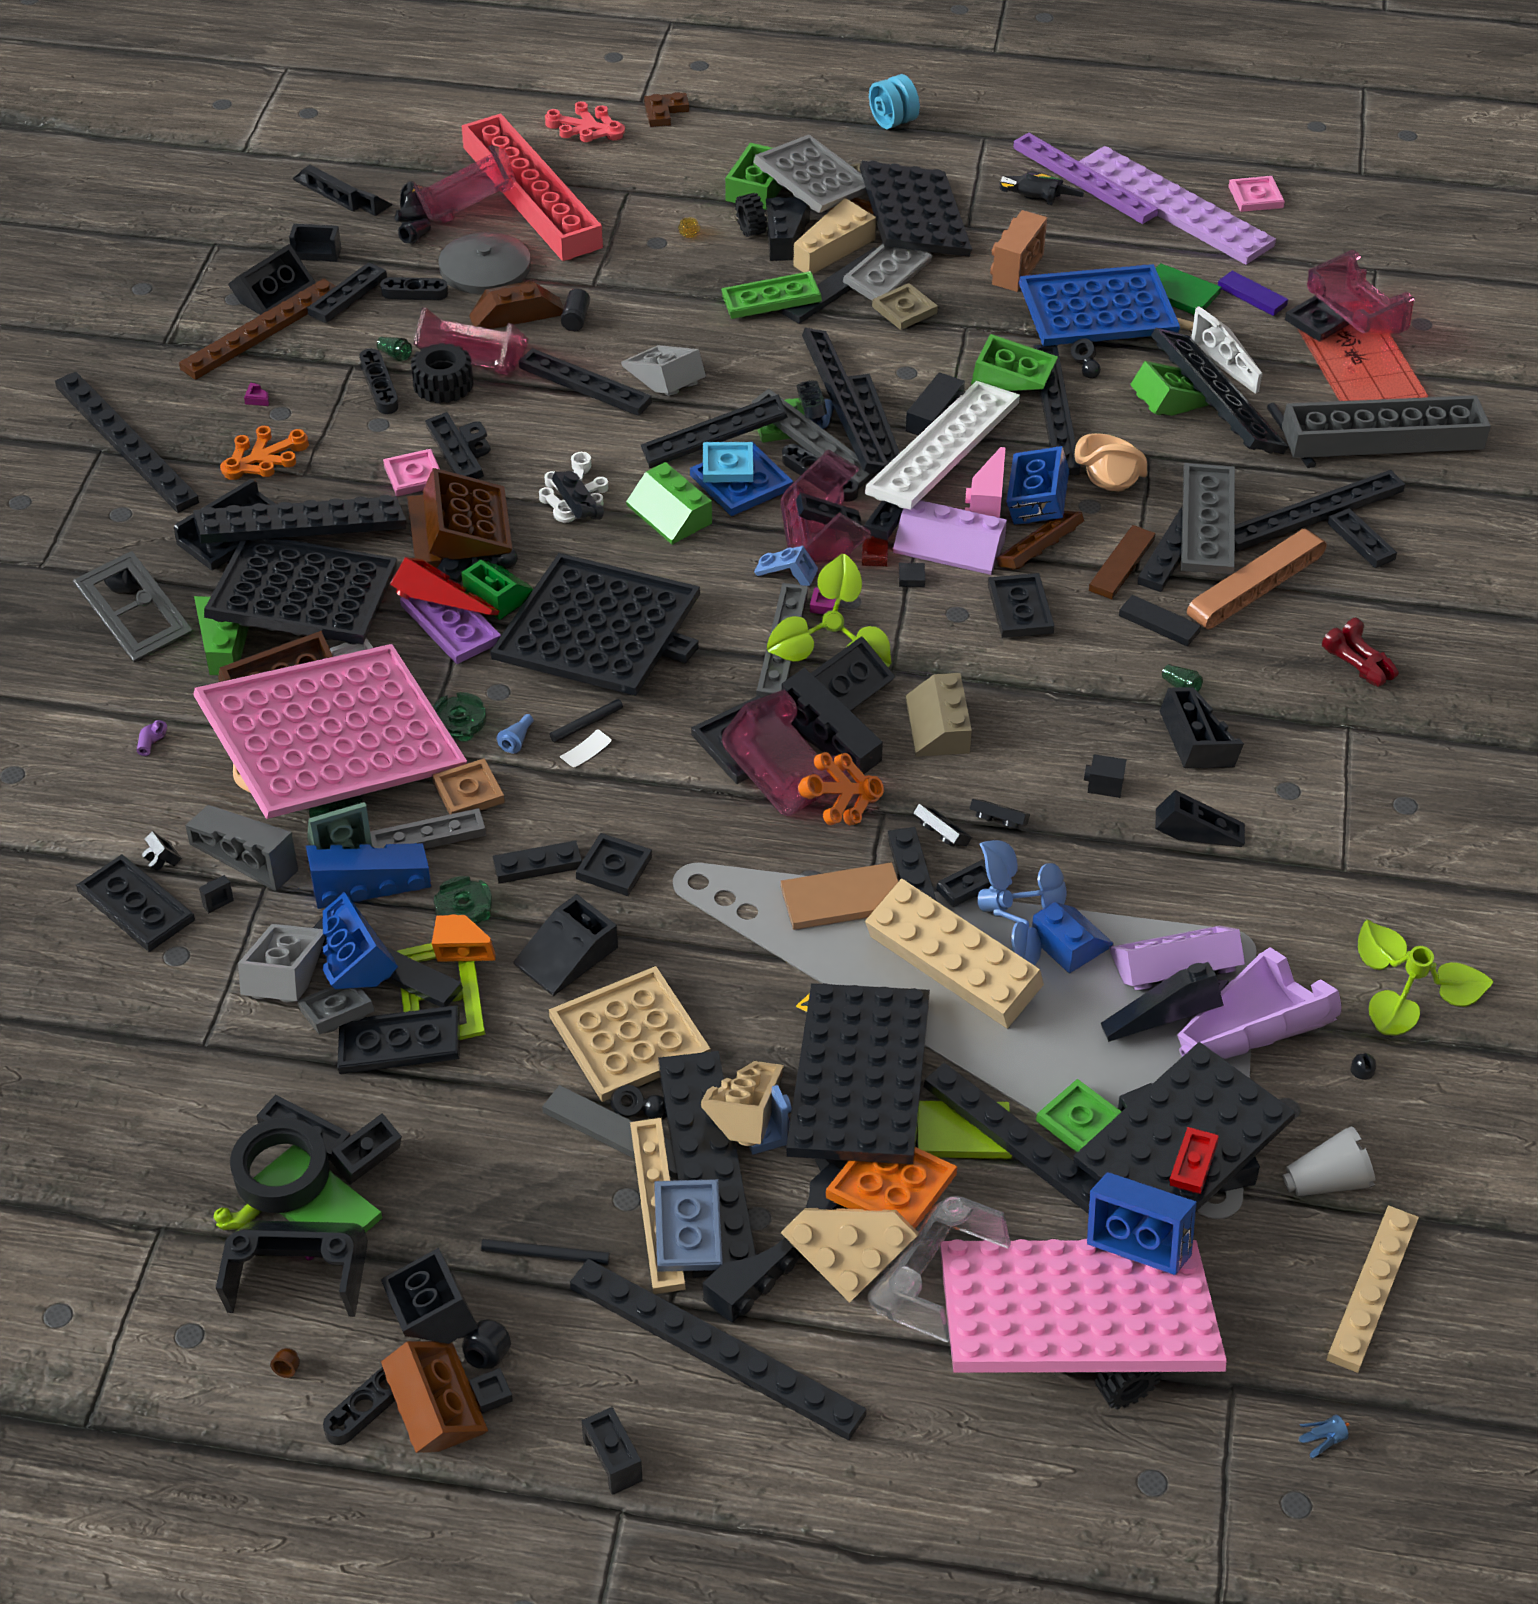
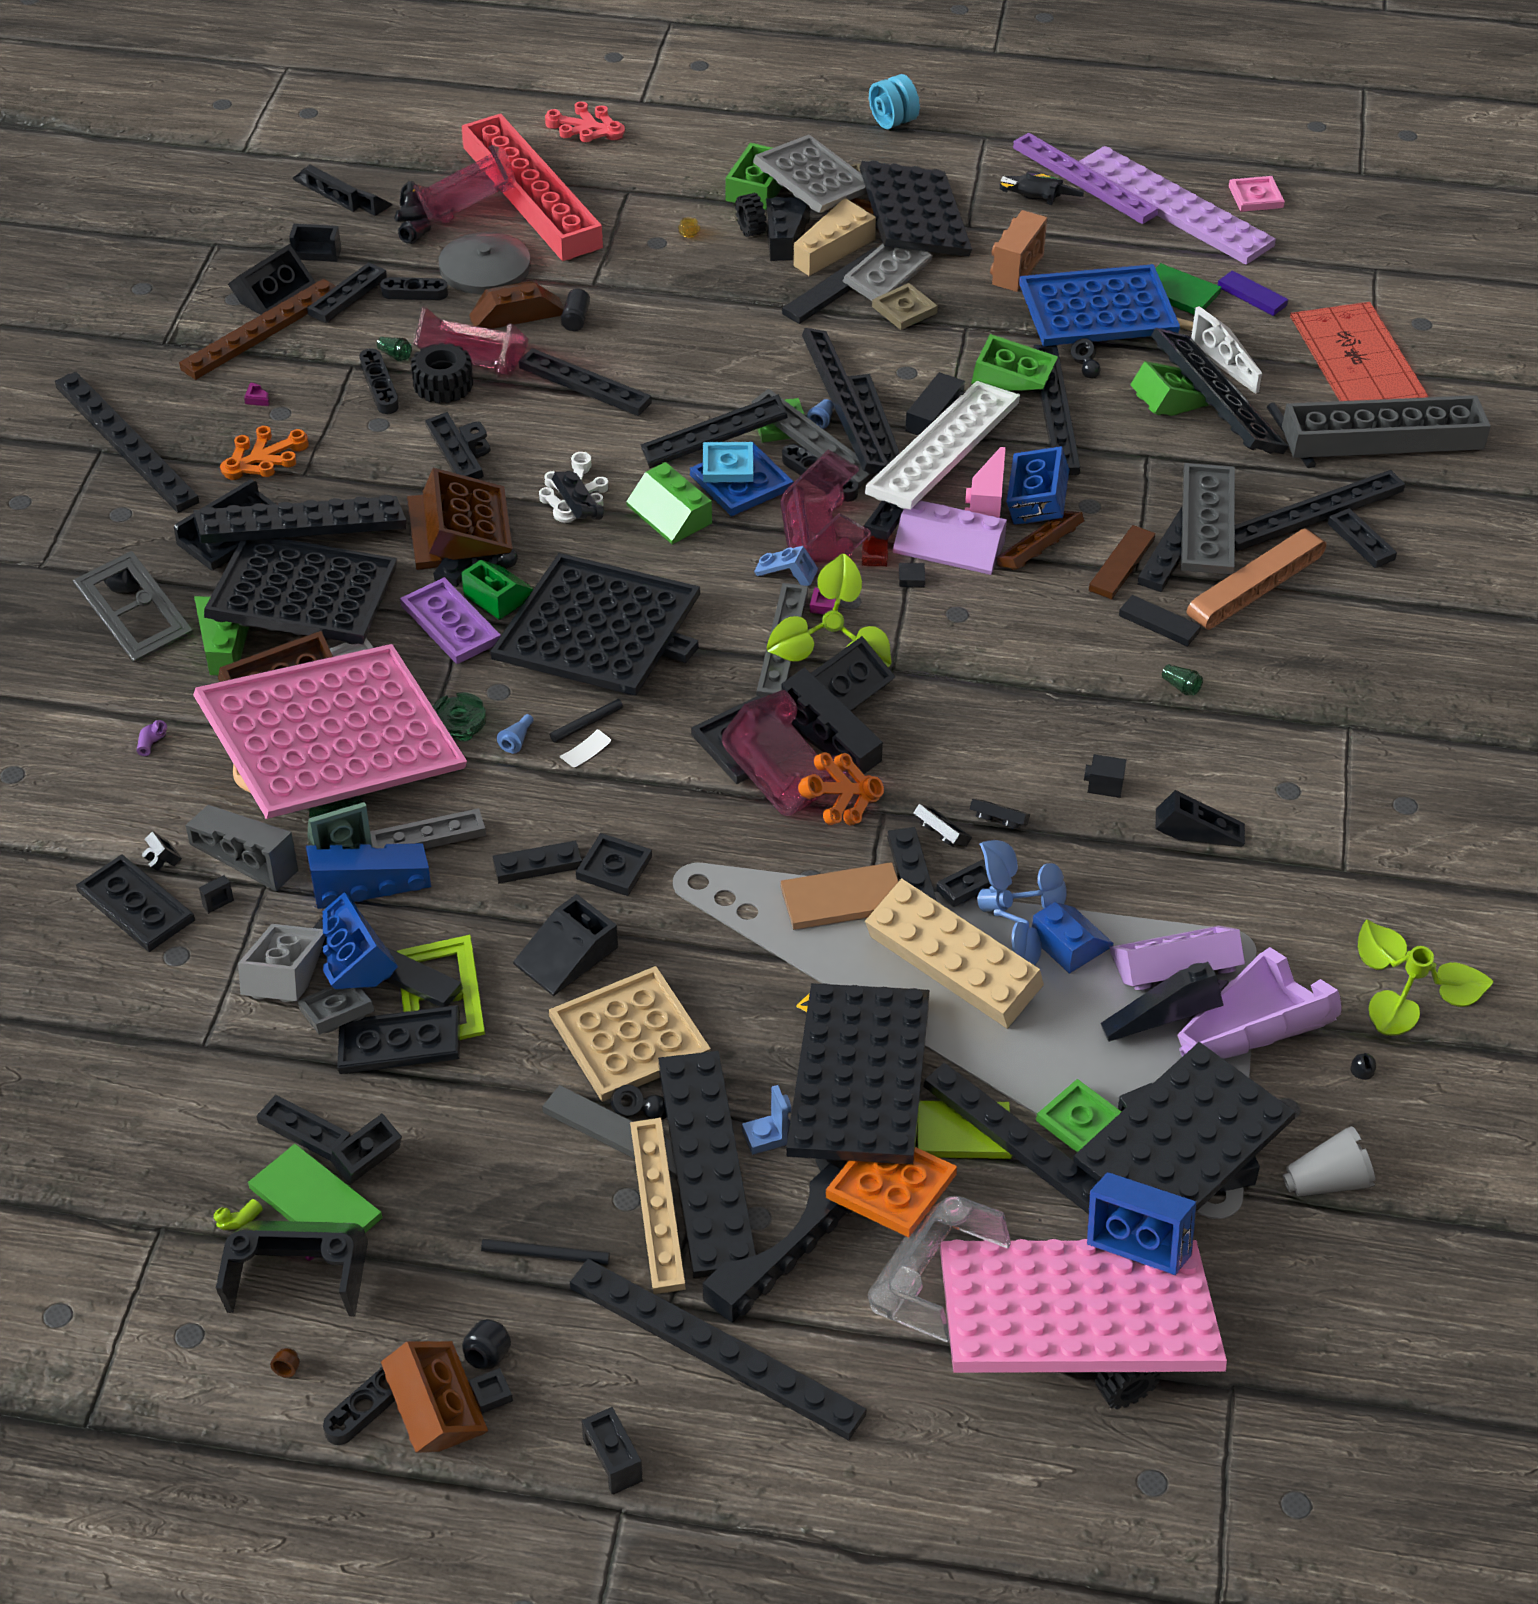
(289, 1196): black tyre -> none
(410, 471): bright pink tile -> none
(425, 582): red wedge -> none
(429, 1300): black slope -> none
(460, 940): orange slope -> none
(461, 887): clear green plate -> none
(468, 787): medium nougat plate -> none
(660, 106): reddish brown plate -> none
(666, 368): light grey slope -> none
(688, 1225): sand blue tile -> none
(744, 1104): tan wedge -> none
(771, 295): bright green tile -> none
(811, 399): black beam -> none
(822, 510): black plate -> none
(849, 1243): tan plate -> none
(939, 716): dark tan slope -> none
(1020, 605): black plate -> none
(1110, 461): light nougat piece -> none
(1194, 1160): red plate -> none
(1197, 732): black wedge -> none
(1316, 319): black plate -> none
(1333, 1429): flat silver piece -> none
(1344, 643): dark red piece -> none
(1347, 292): clear pink windscreen -> none
(1372, 1289): tan plate -> none

